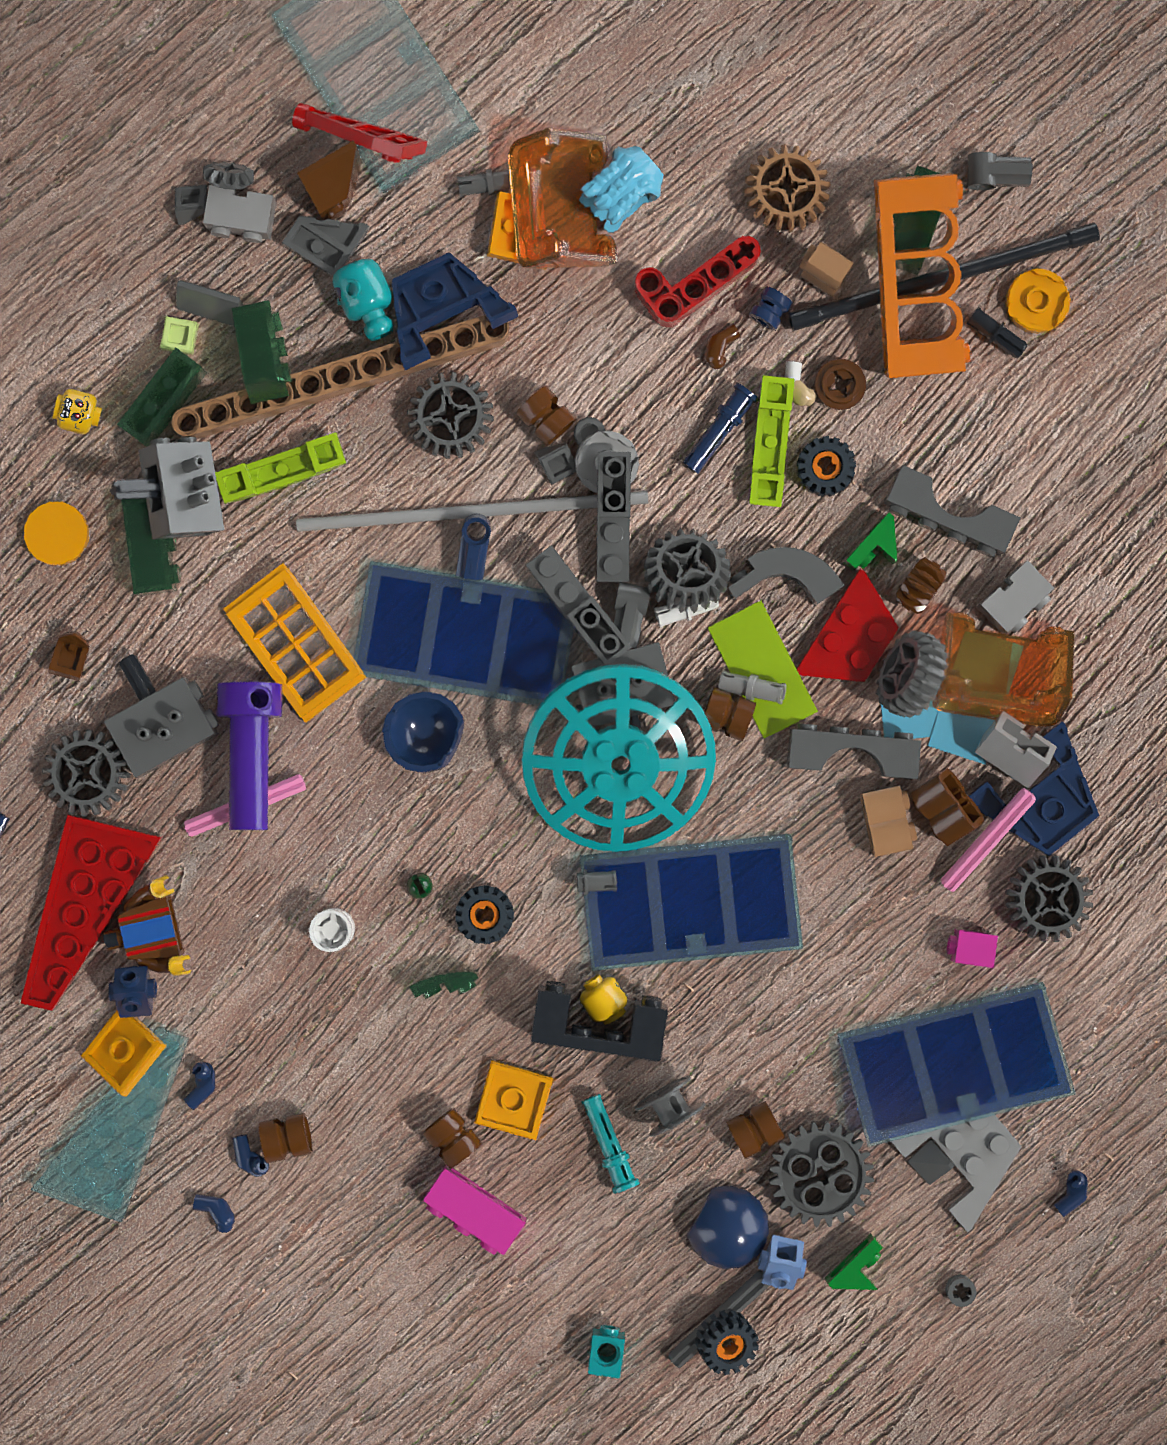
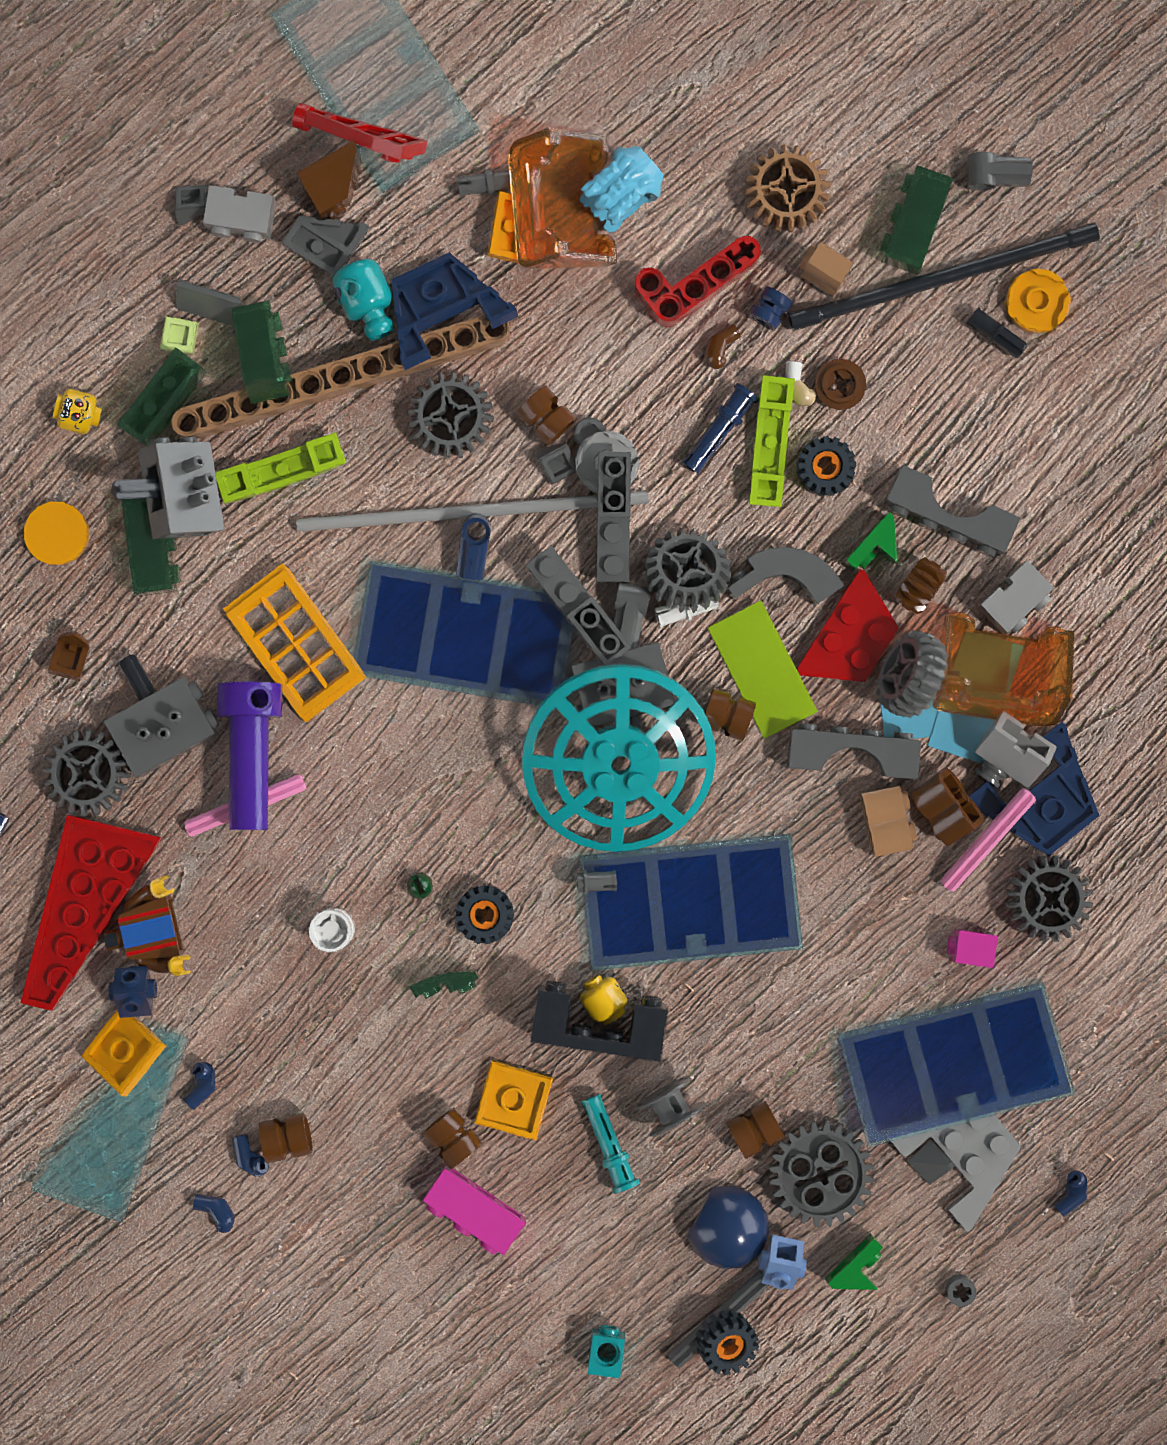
(228, 175): dark grey gear -> none
(423, 732): dark blue cylinder -> none
(752, 687): light grey pin -> none
(927, 355): orange fence -> none
(991, 774): none -> dark grey bush

